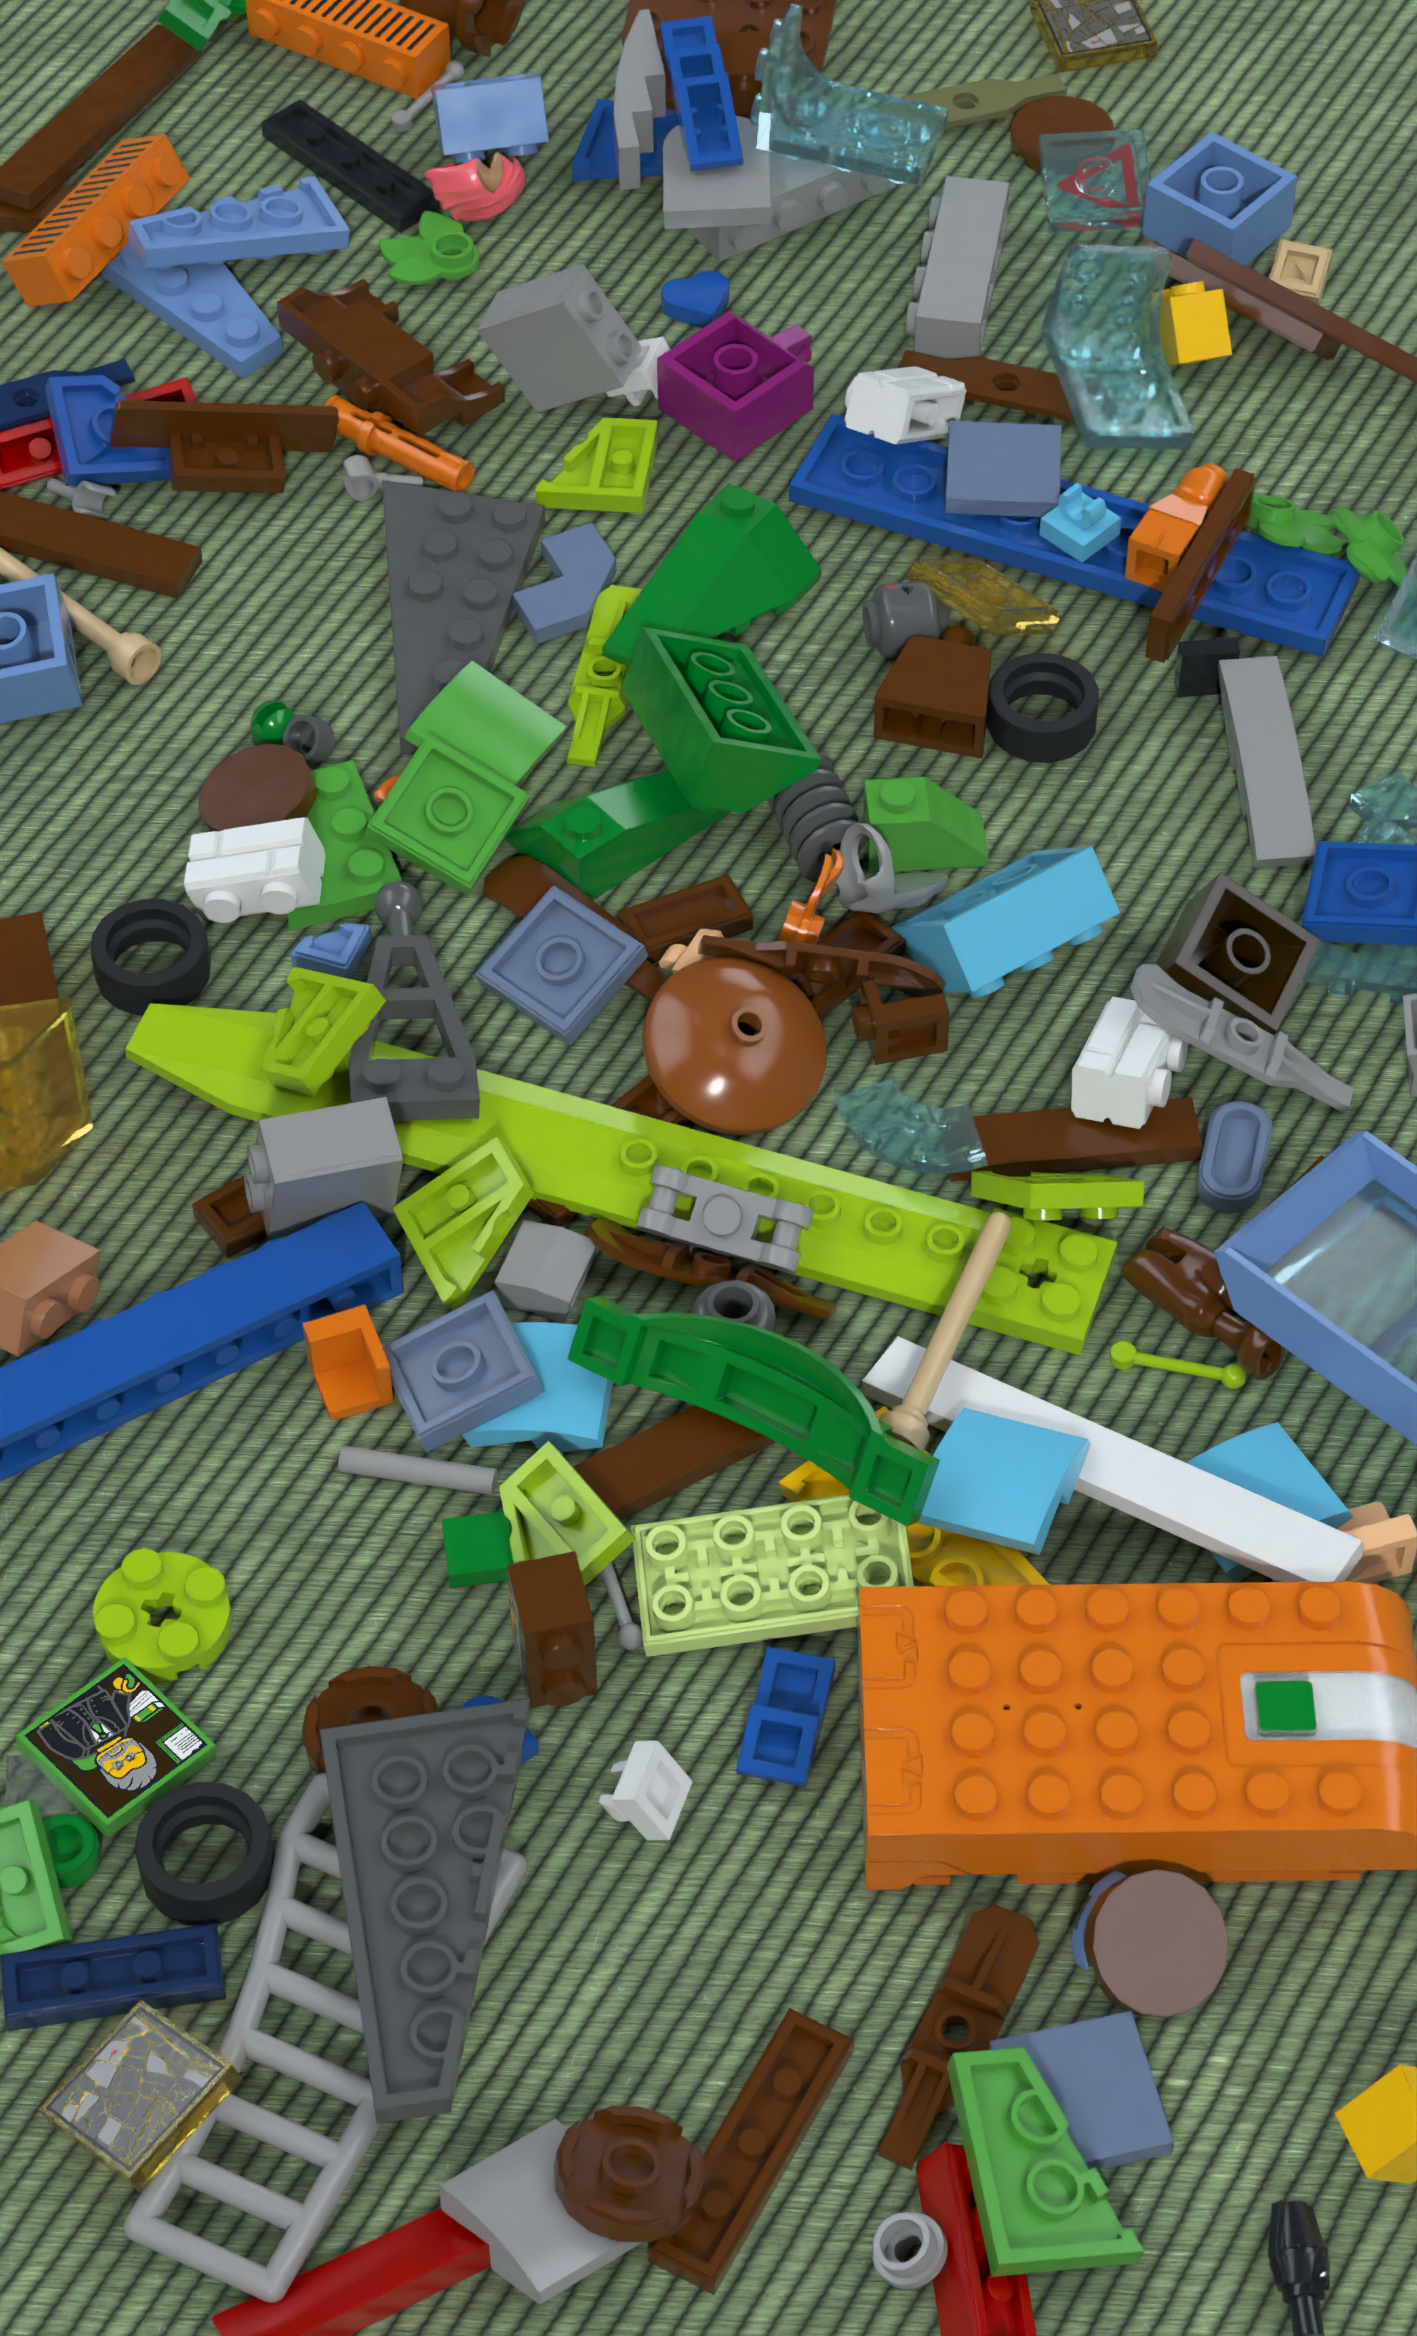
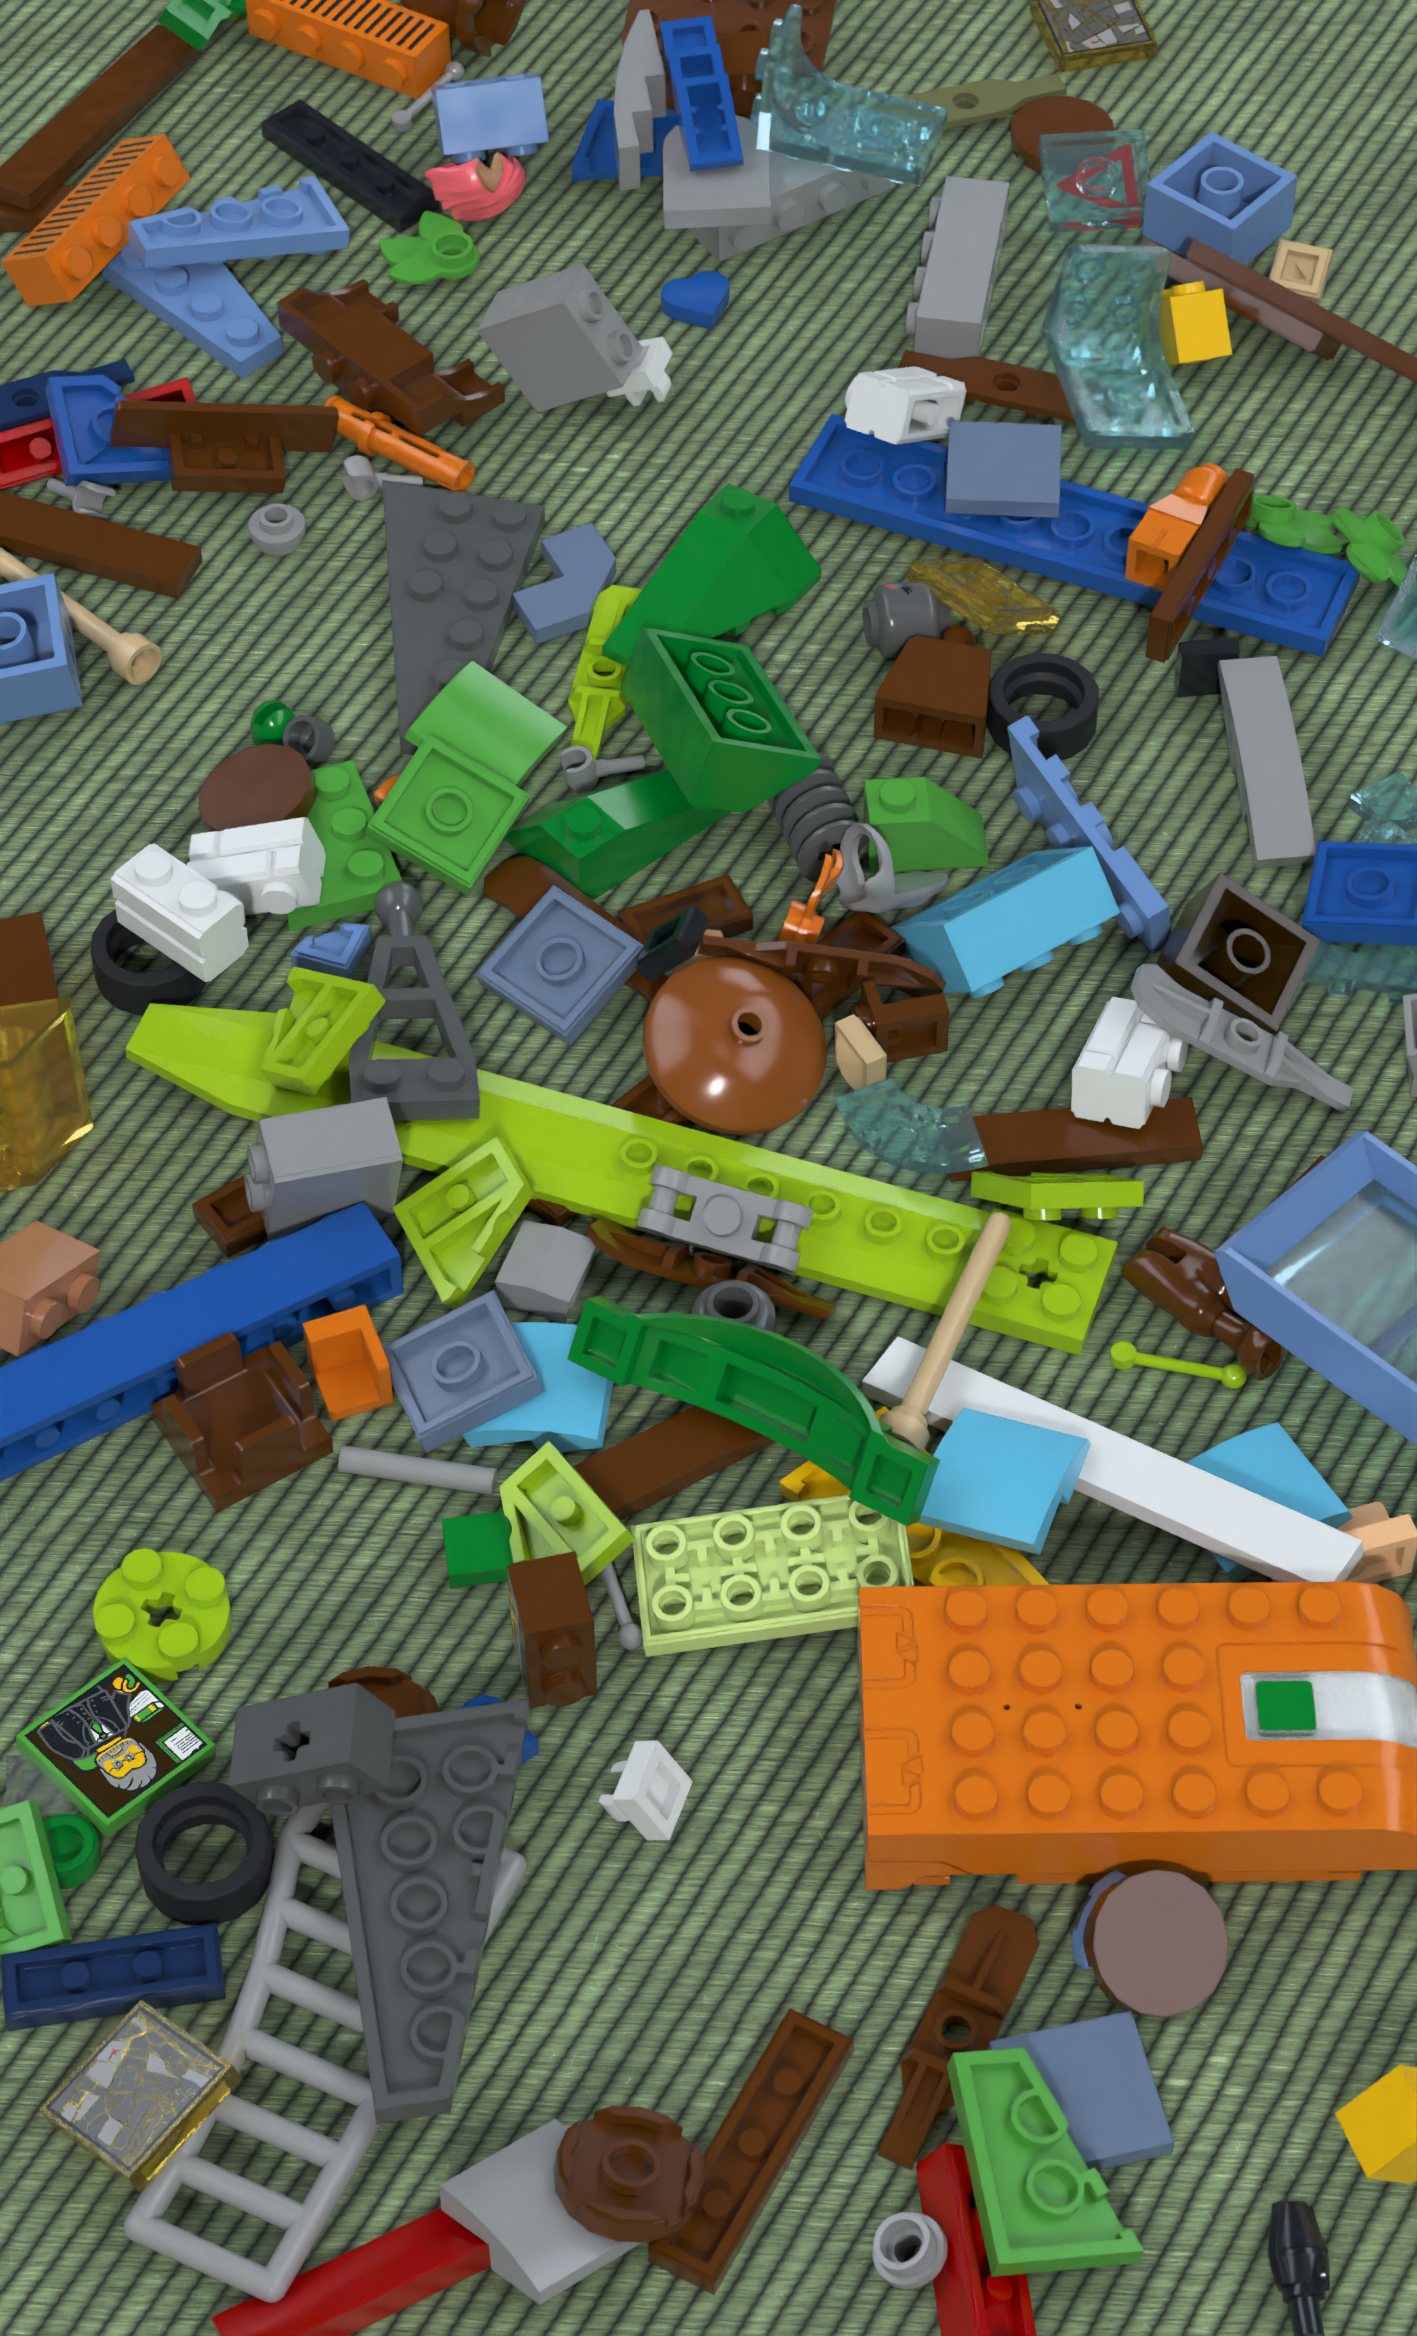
(179, 912): none -> white brick
(240, 1419): none -> reddish brown panel
(277, 529): none -> light grey plate
(312, 1749): none -> dark grey brick
(583, 770): none -> light grey hand
(606, 470): lime wing -> none
(672, 943): none -> black tile
(737, 383): magenta hinge -> none
(786, 1717): blue slope -> none
(858, 1054): none -> tan tile
(1050, 799): none -> medium blue wing
(1080, 524): medium azure tile -> none
(1234, 1157): sand blue tile -> none

